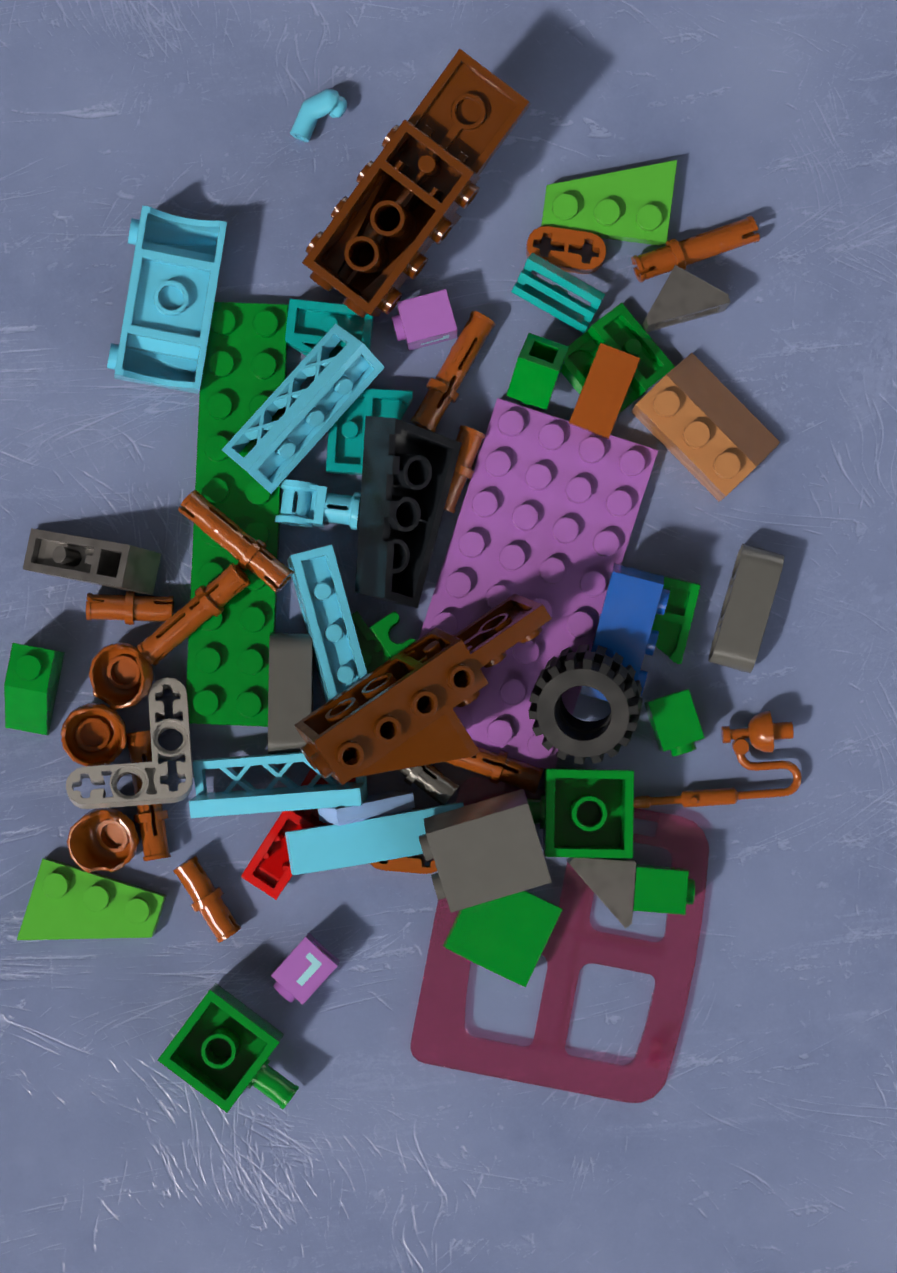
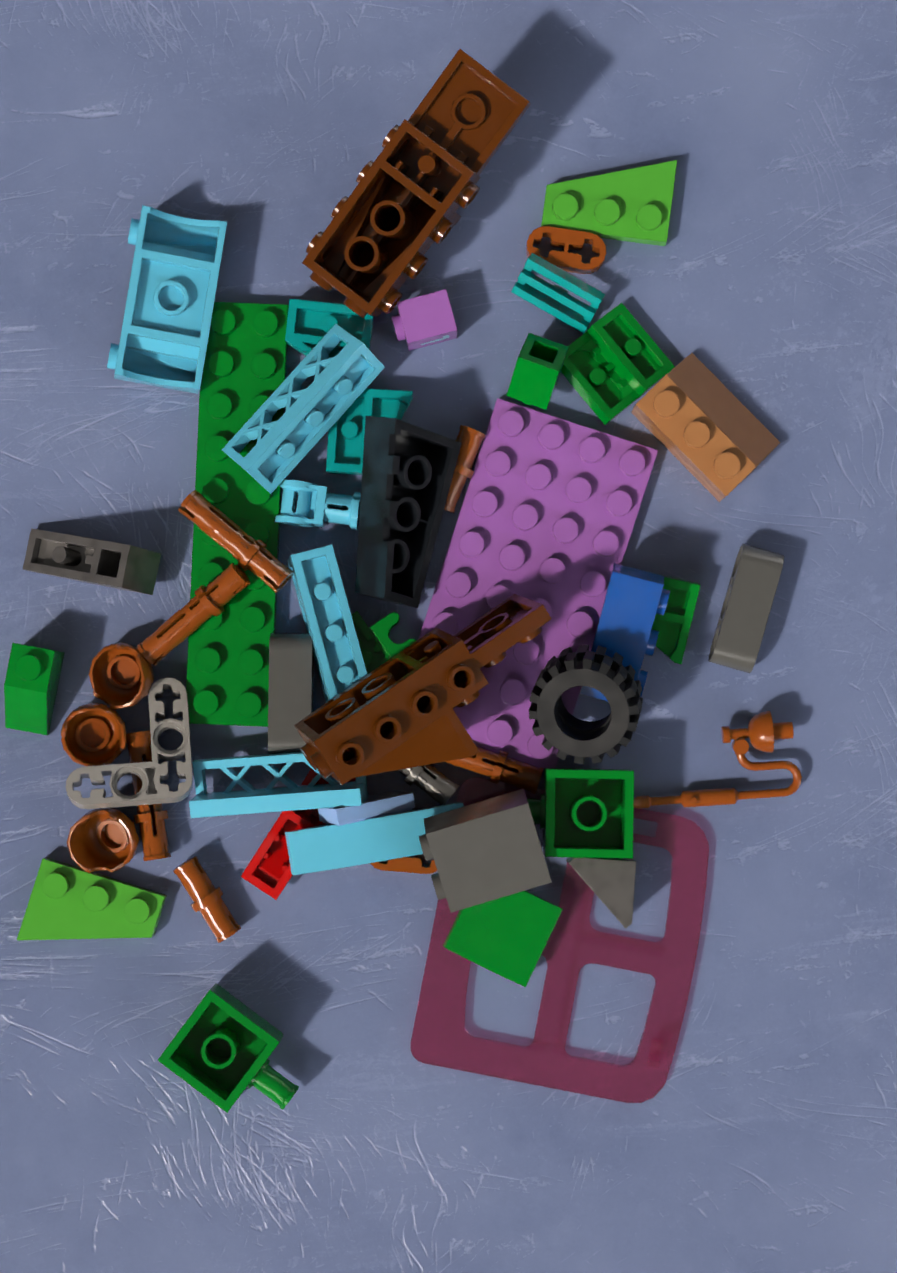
(129, 607): dark orange pin -> none
(304, 970): medium lavender brick -> none
(315, 108): medium azure arm -> none
(453, 371): dark orange pin -> none
(604, 390): dark orange tile -> none
(662, 889): green brick -> none
(675, 722): green brick -> none
(683, 300): flat silver slope -> none
(695, 248): dark orange pin -> none

